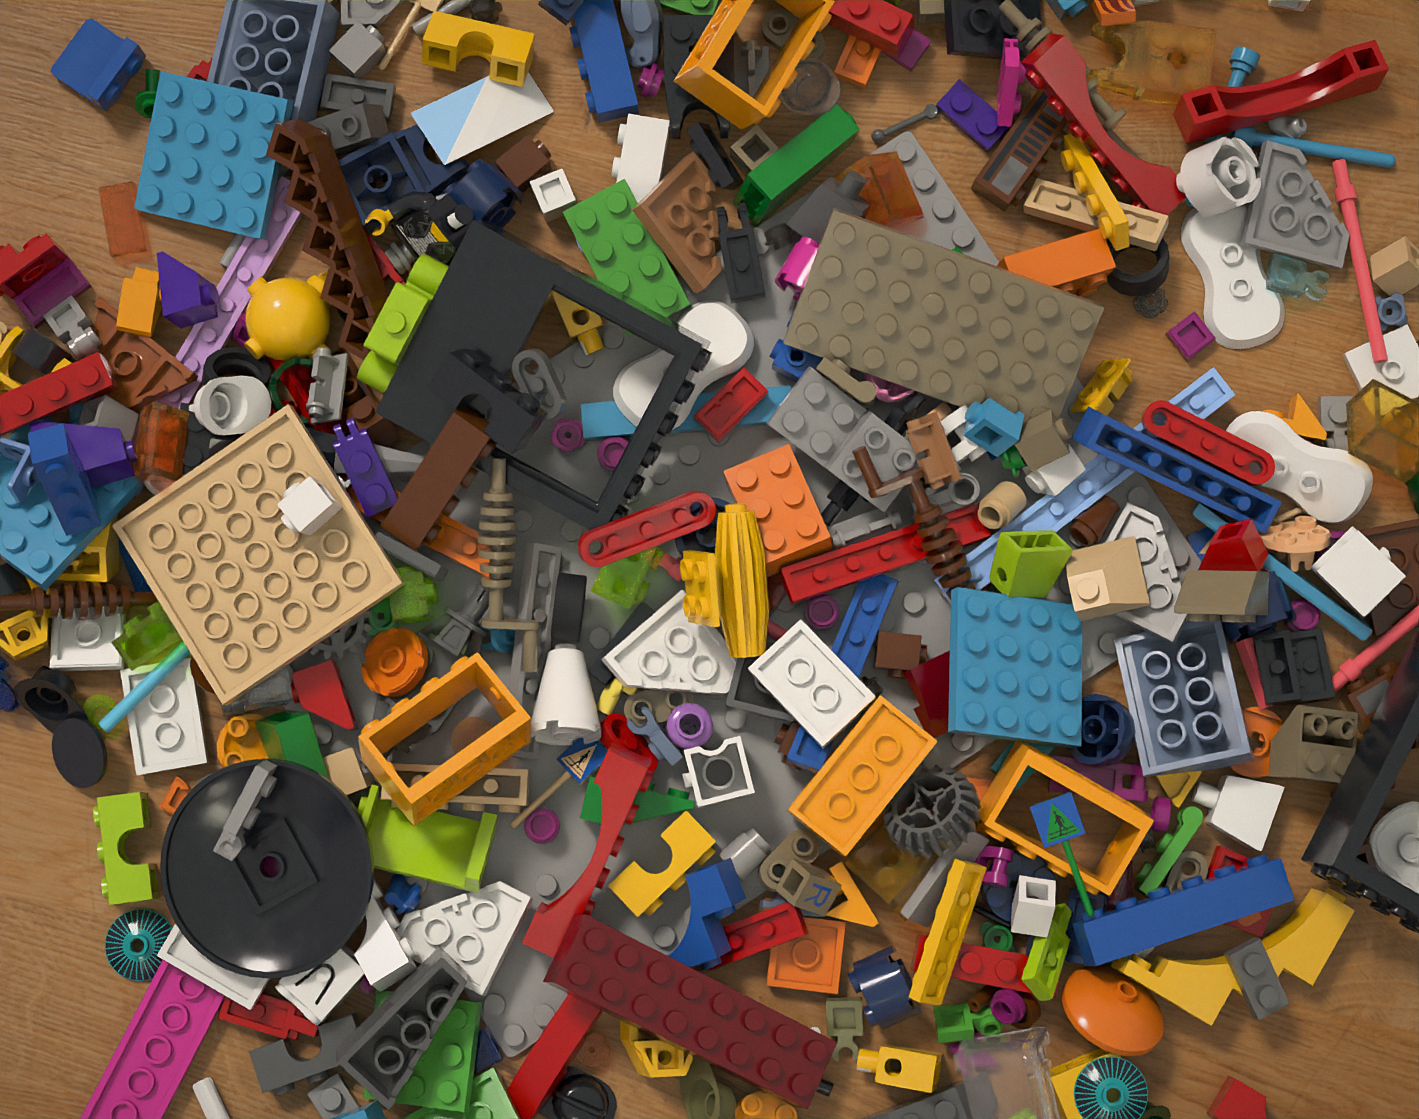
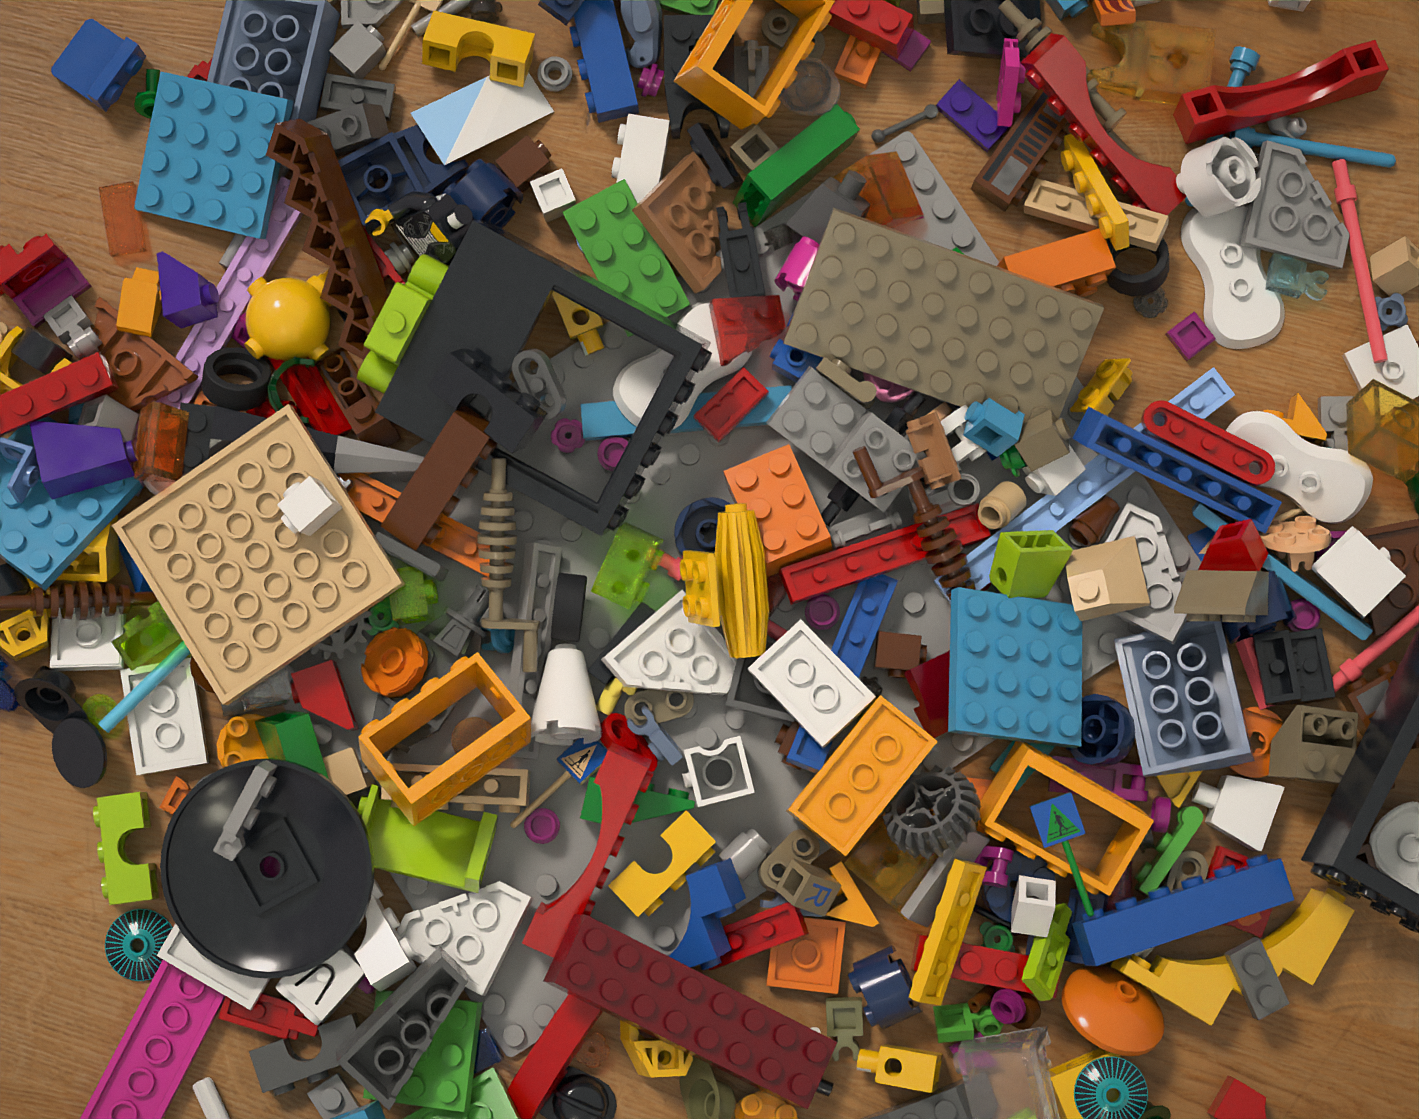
(64, 479): blue brick -> none
(232, 405): white piece -> none
(327, 392): light grey hinge -> none
(364, 469): dark purple hinge -> none
(402, 894): blue plate -> none
(549, 65): none -> light grey plate
(646, 528): red plate -> none
(695, 716): medium lavender head -> none
(745, 323): none -> clear red wing

